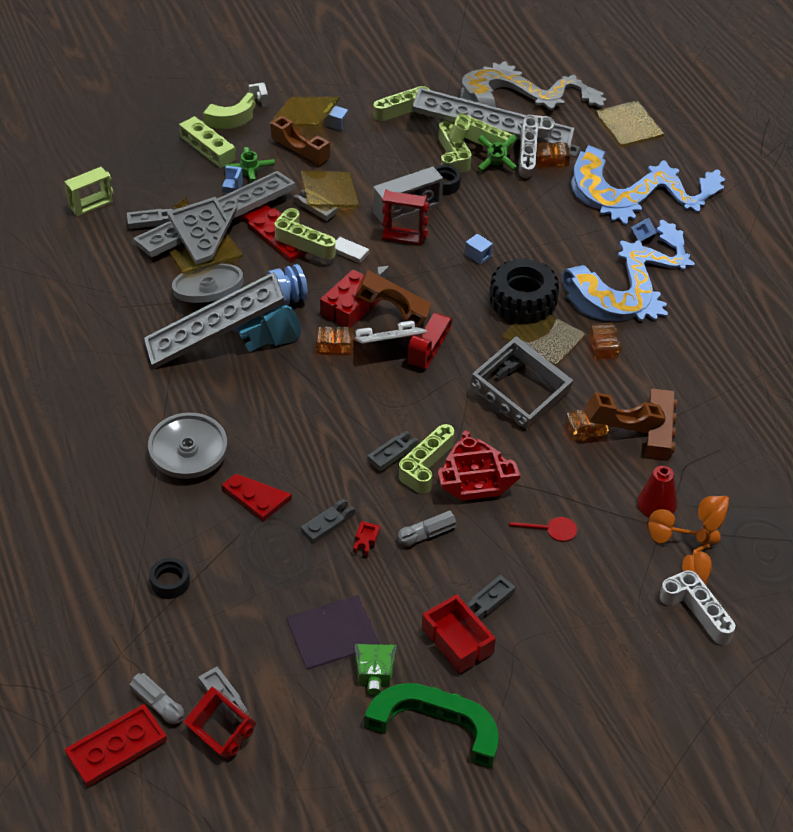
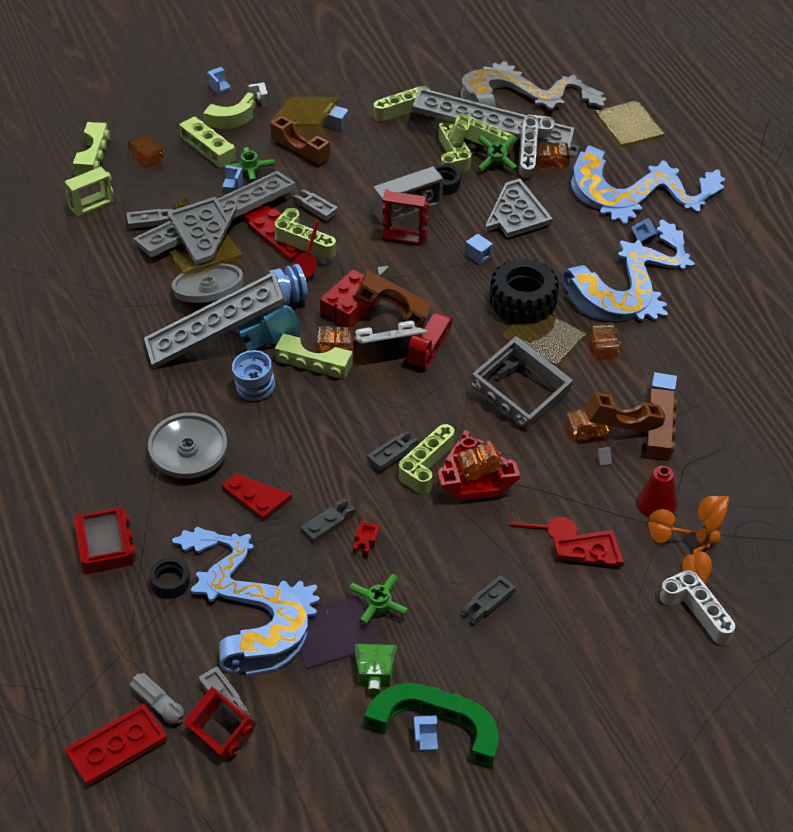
(95, 137): none -> yellowish green arch
(104, 540): none -> red window
(146, 149): none -> clear orange brick
(217, 81): none -> light blue panel
(253, 375): none -> light blue wheel
(259, 648): none -> light blue animal
(306, 260): none -> red piece
(329, 189): clear yellow piece -> none
(332, 363): none -> yellowish green arch
(351, 250): white tile -> none
(378, 600): none -> bright green bar
(410, 535): light grey piece -> none
(425, 733): none -> light blue panel
(458, 633): red piece -> none
(479, 461): none -> clear orange brick
(517, 211): none -> light grey wing
(590, 548): none -> red wing
(604, 456): none -> light grey piece
(664, 381): none -> light blue panel

